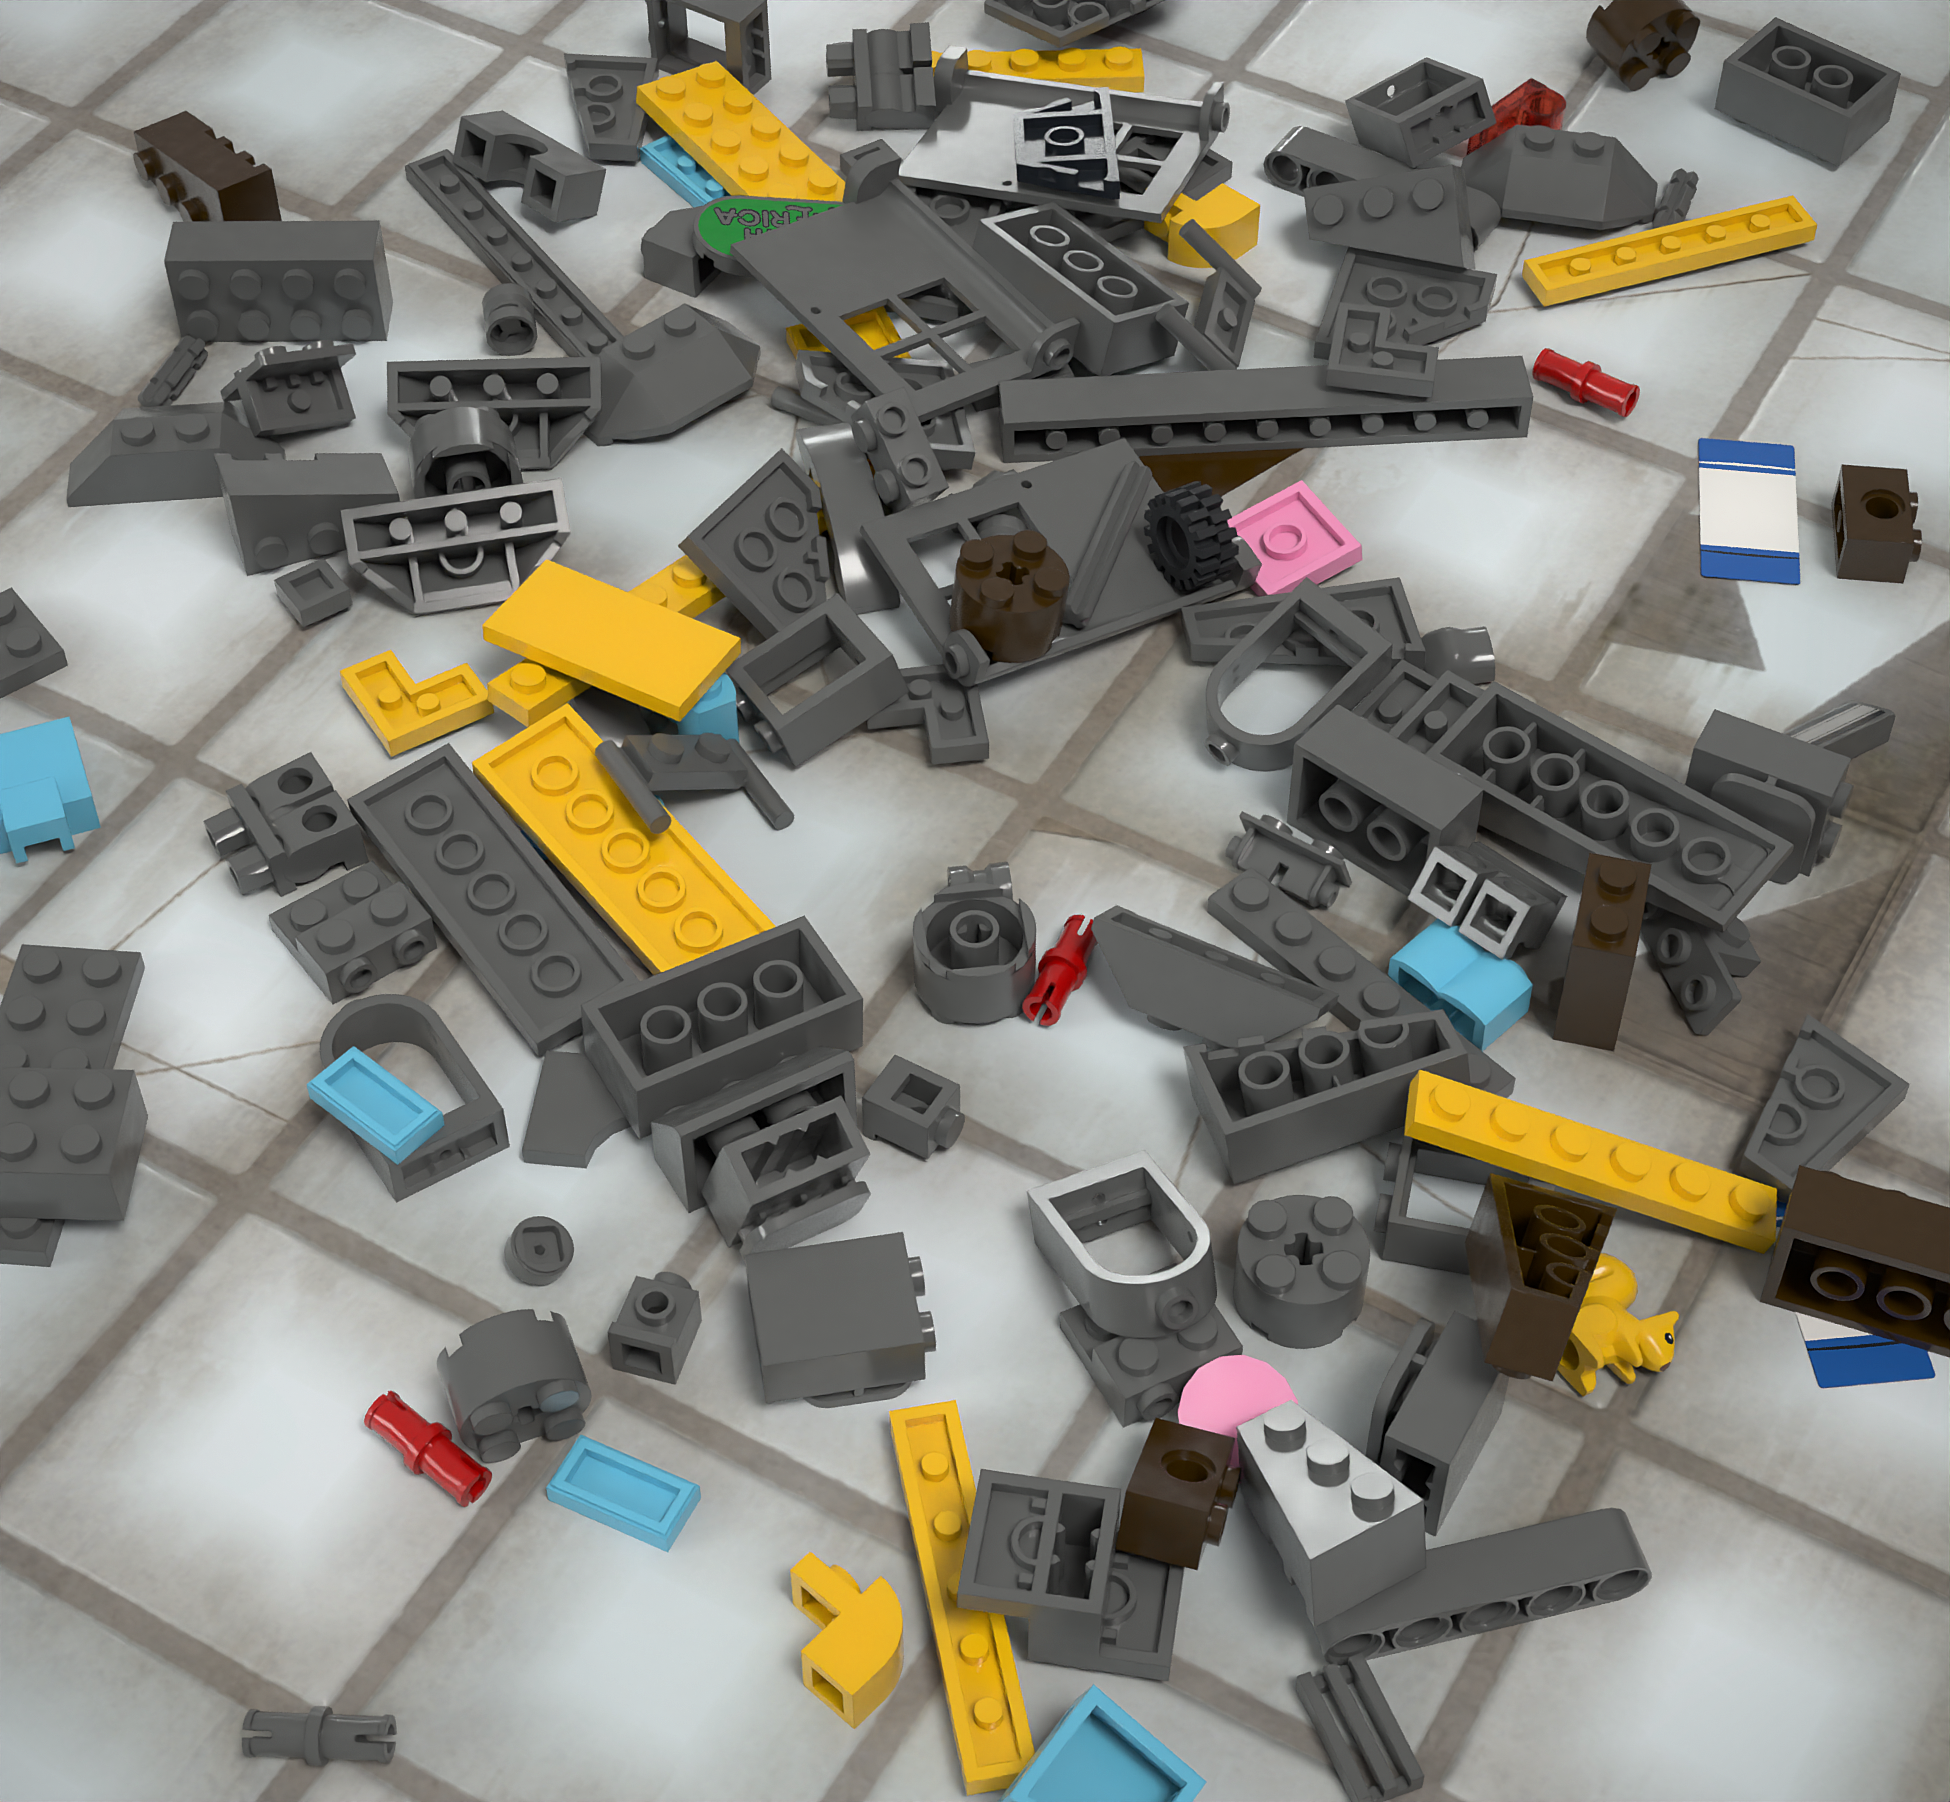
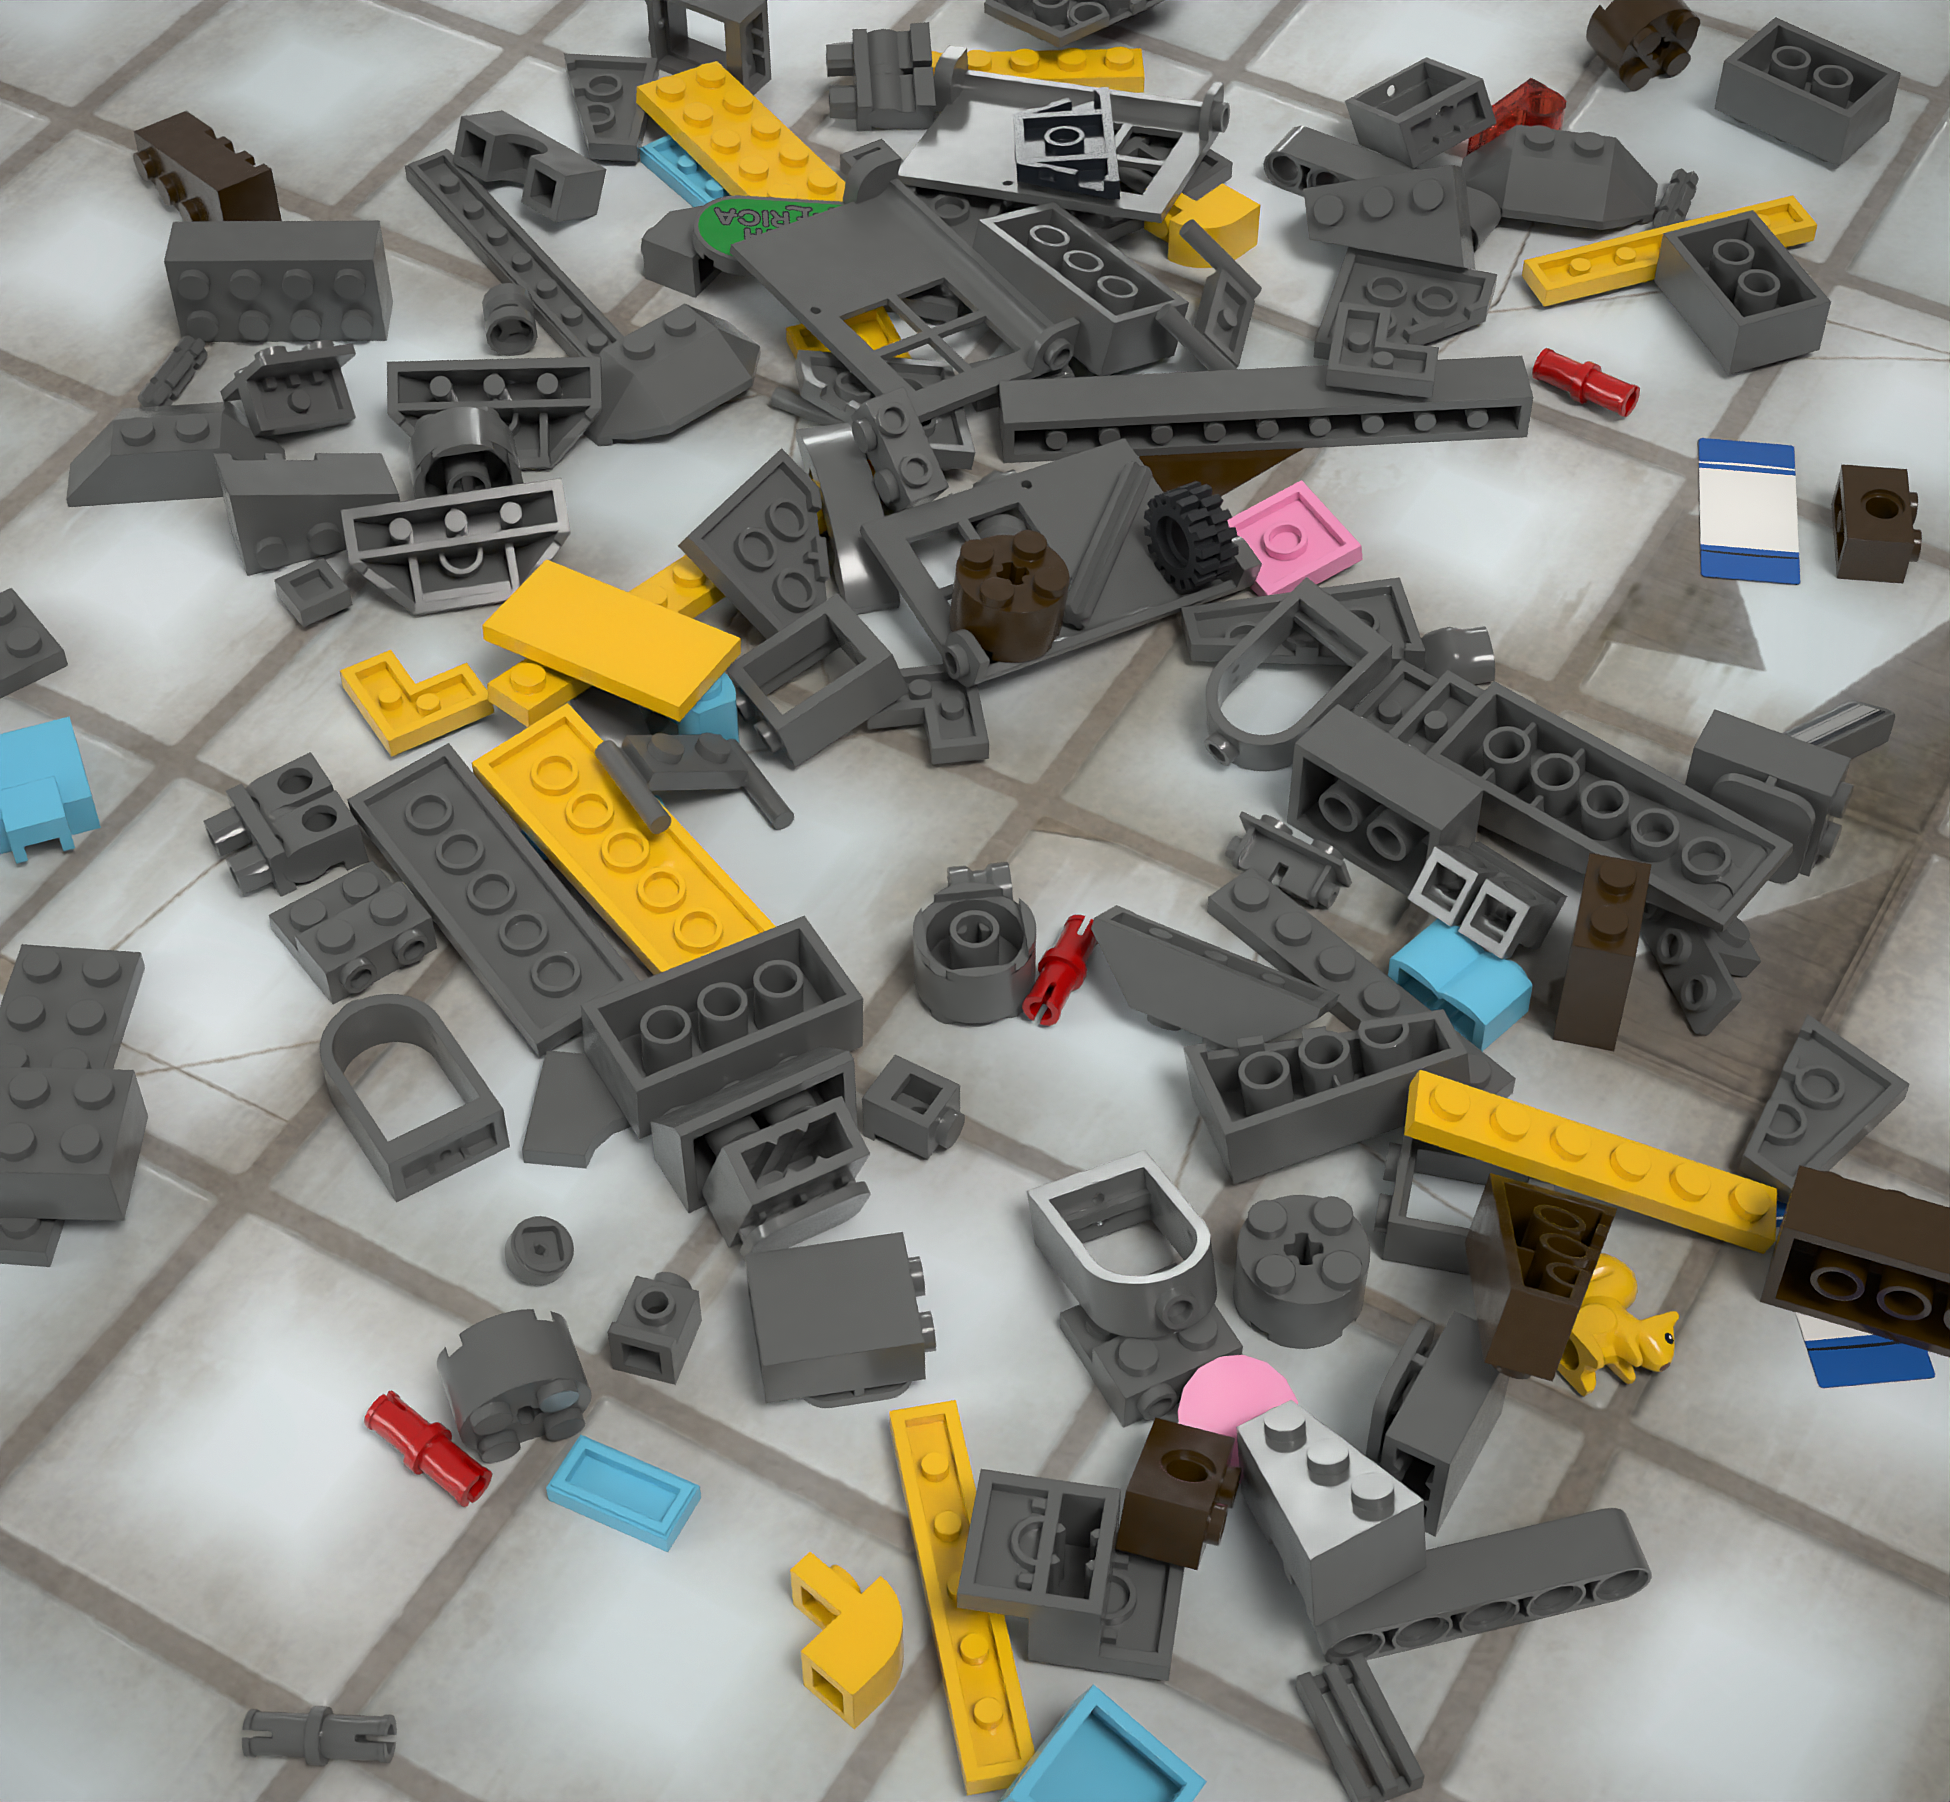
(375, 1105): medium azure tile -> none
(1741, 291): none -> dark grey brick

